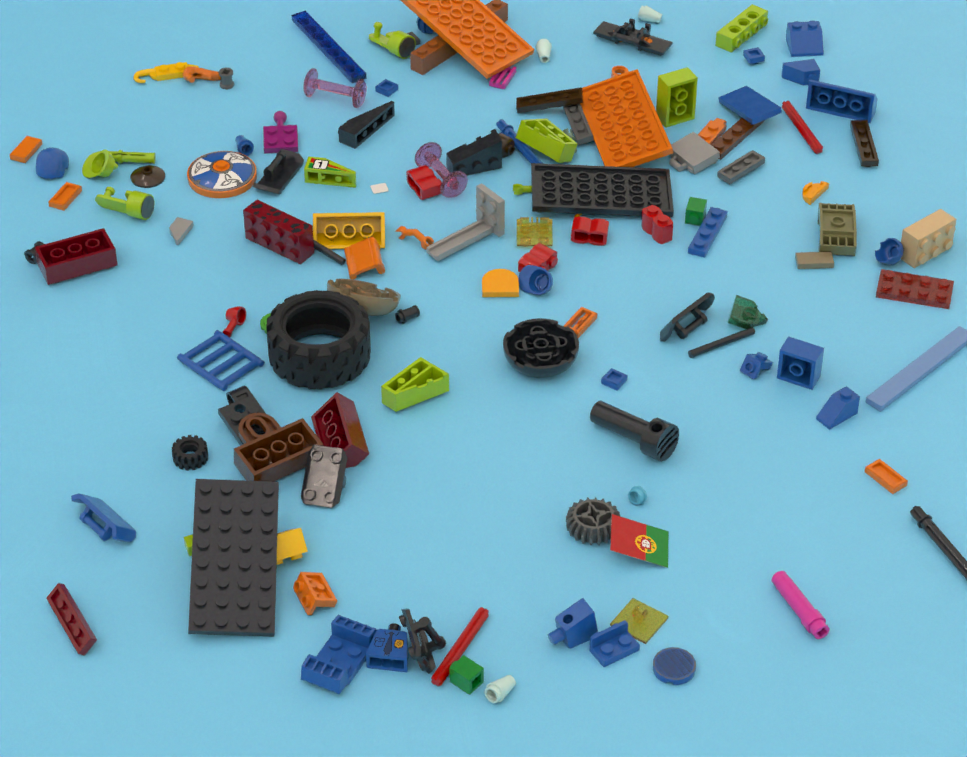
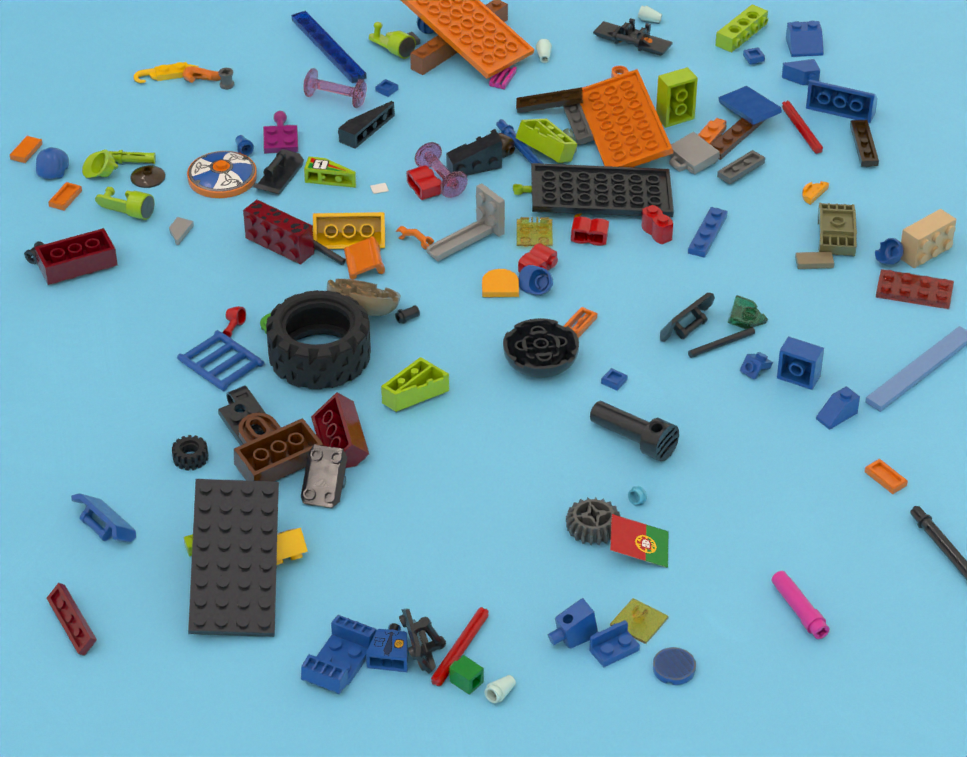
(313, 591): orange bracket -> none
(695, 211): green brick -> none

